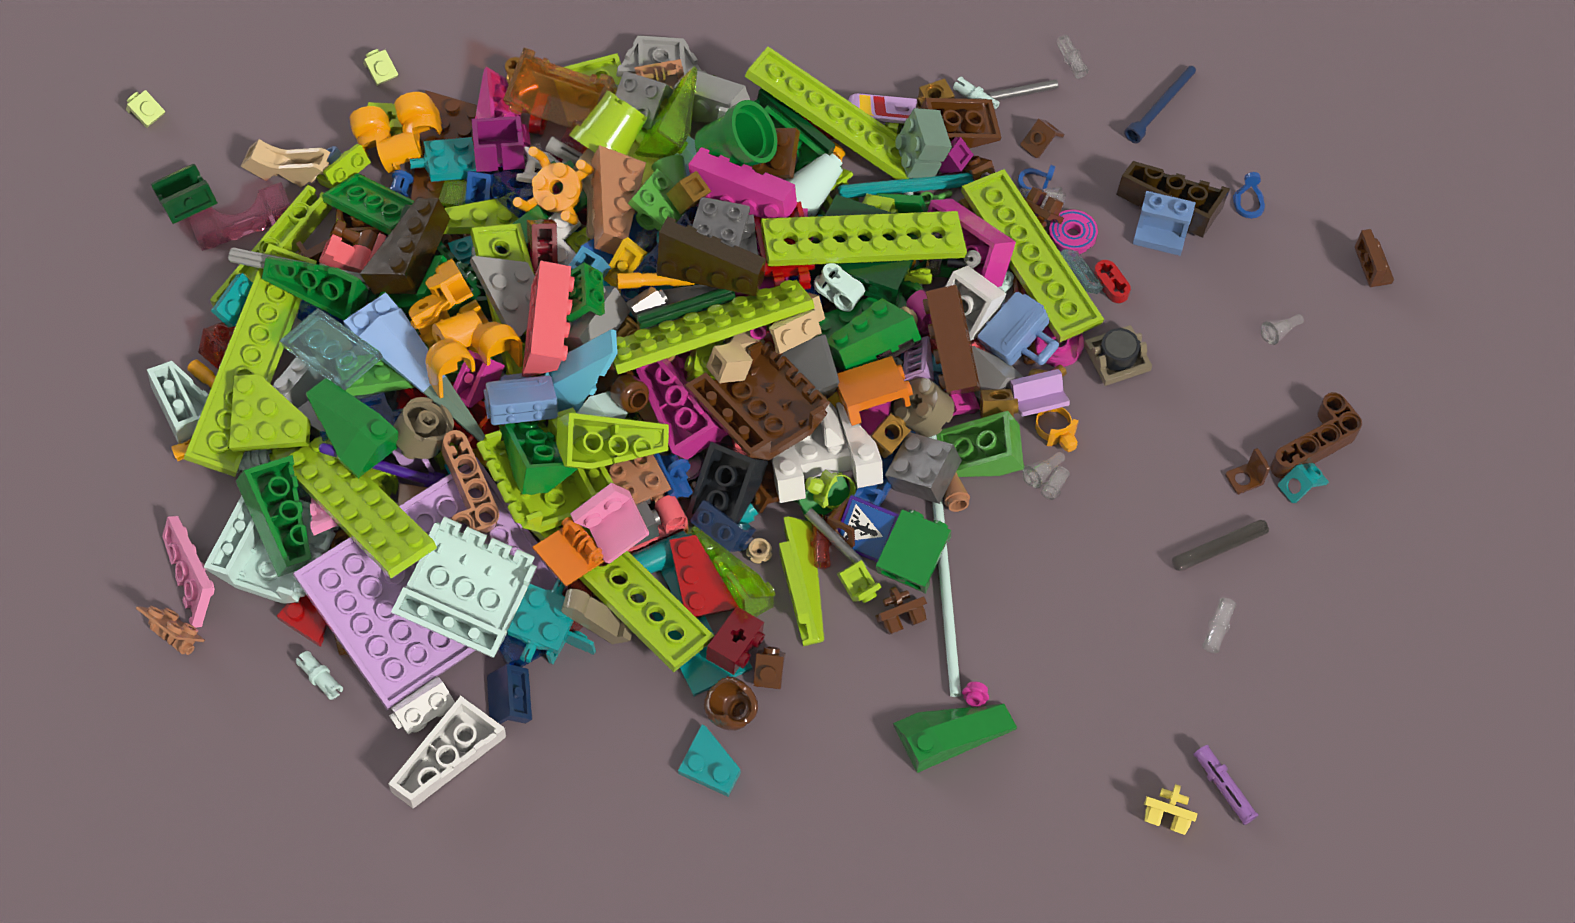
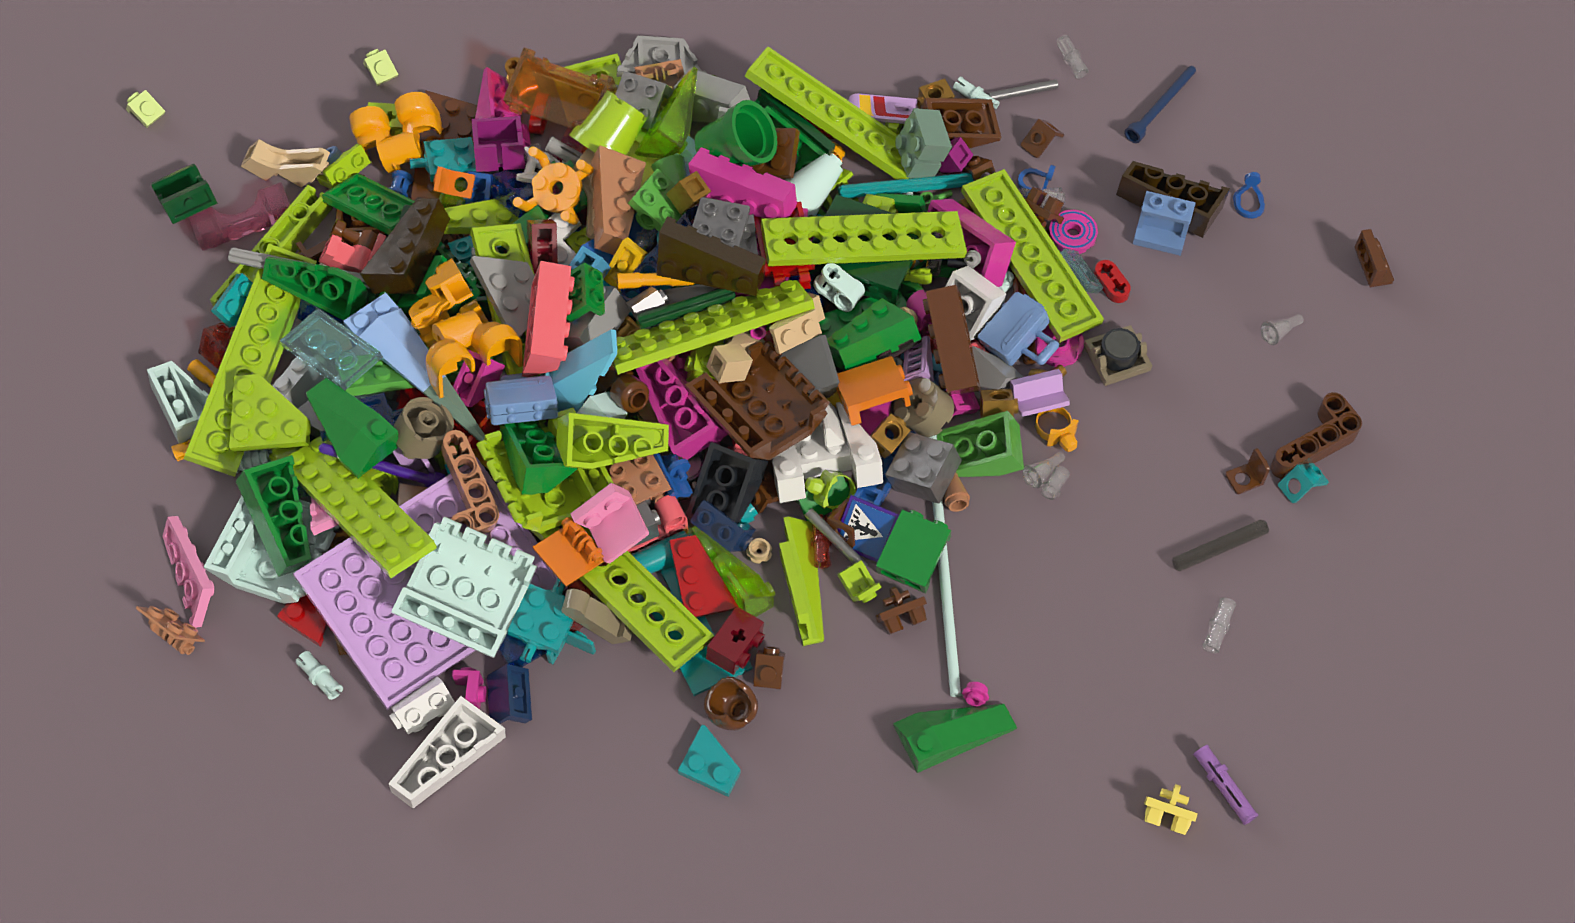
(445, 182): none -> orange bracket
(472, 678): none -> dark pink bracket

